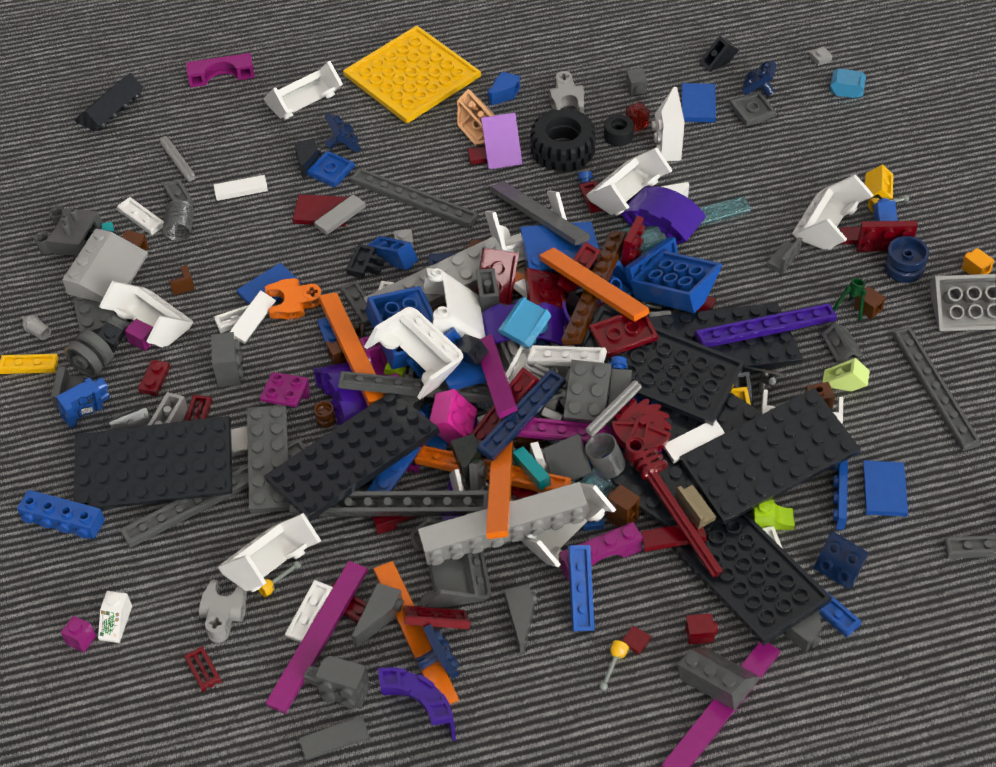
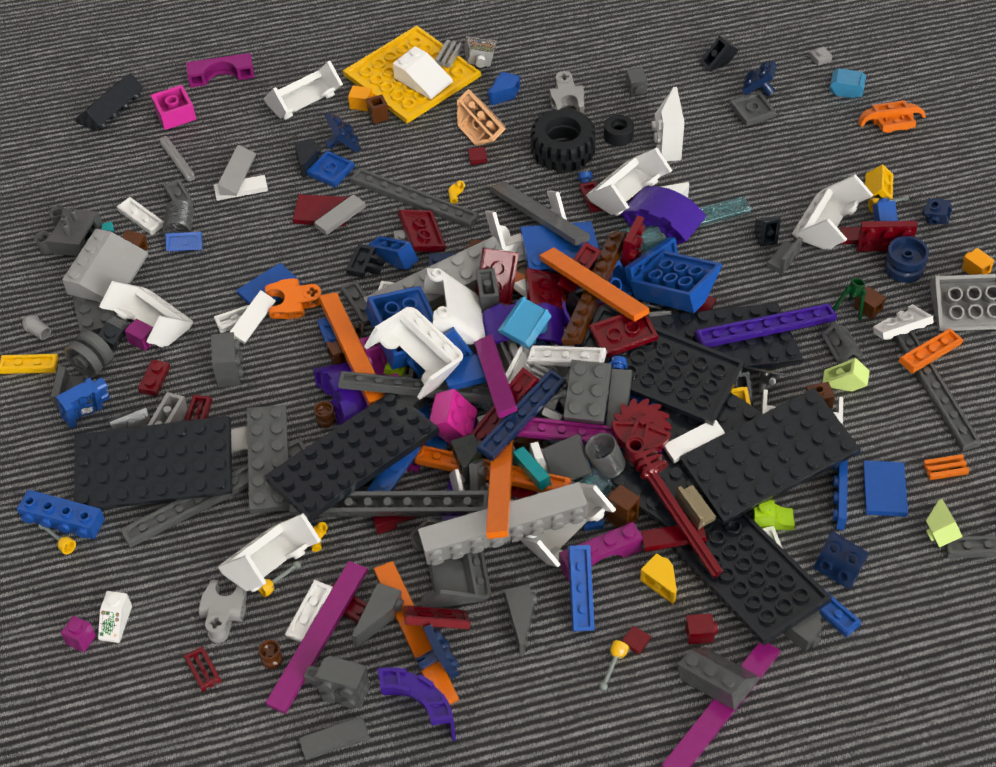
(65, 544): none -> yellow hinge
(173, 107): none -> dark pink brick
(182, 284): reddish brown panel -> none
(184, 241): none -> blue plate
(236, 171): none -> light grey slope
(270, 654): none -> reddish brown wheel
(285, 389): magenta bracket -> none
(320, 529): none -> yellow arm
(358, 96): none -> light orange brick
(377, 109): none -> reddish brown brick
(421, 73): none -> white slope
(422, 230): none -> dark red tile
(448, 46): none -> light grey tile
(455, 190): none -> yellow arm
(472, 349): black brick -> none
(479, 51): none -> light grey torso
(501, 140): medium lavender tile -> none
(613, 408): light grey axle -> none
(639, 114): clear red brick -> none
(660, 577): none -> yellow slope
(698, 102): blue tile -> none
(767, 230): none -> black slope
(892, 116): none -> orange plate
(903, 323): none -> white wing
(930, 350): none -> orange tile
(937, 211): none -> dark blue brick
(942, 525): none -> yellowish green slope
(945, 464): none -> orange tile

